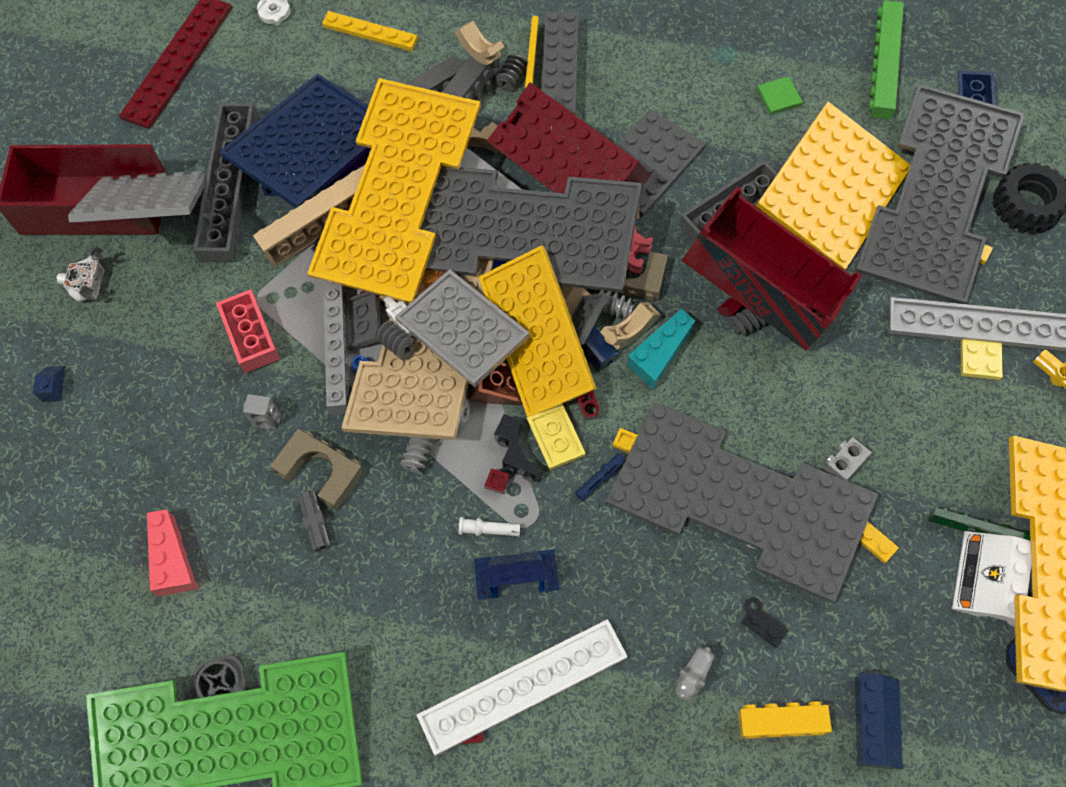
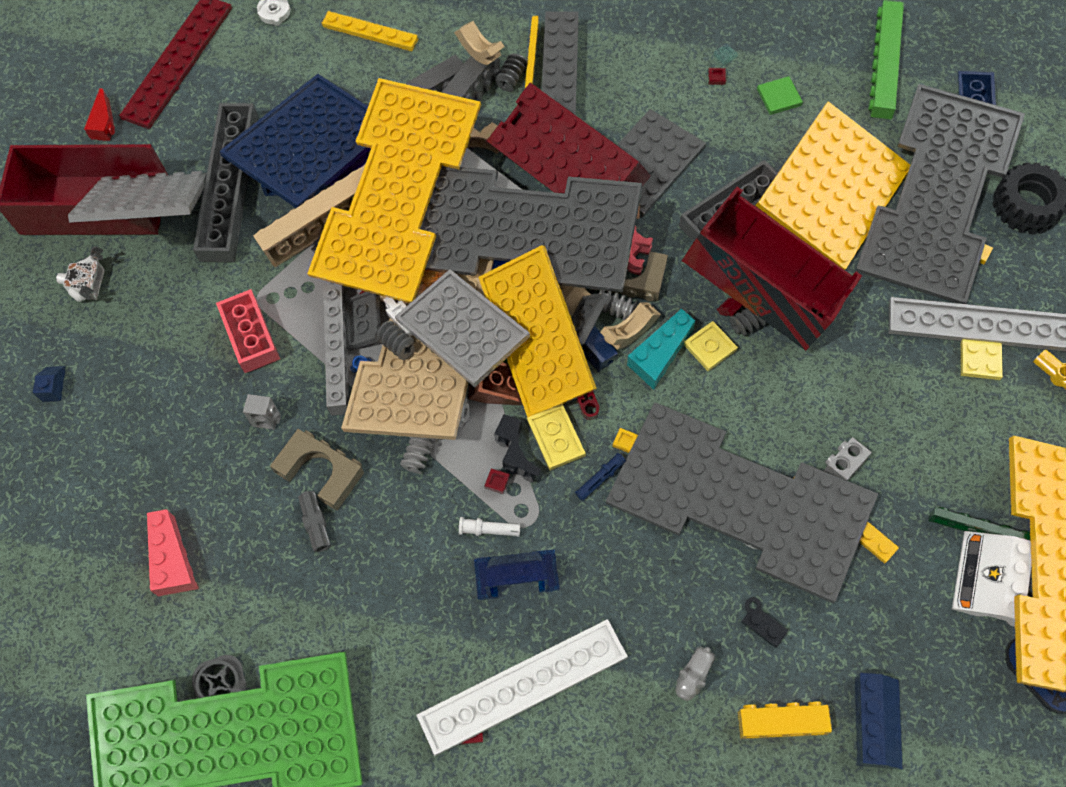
(100, 121): none -> red slope
(710, 346): none -> light yellow plate
(716, 76): none -> dark red tile

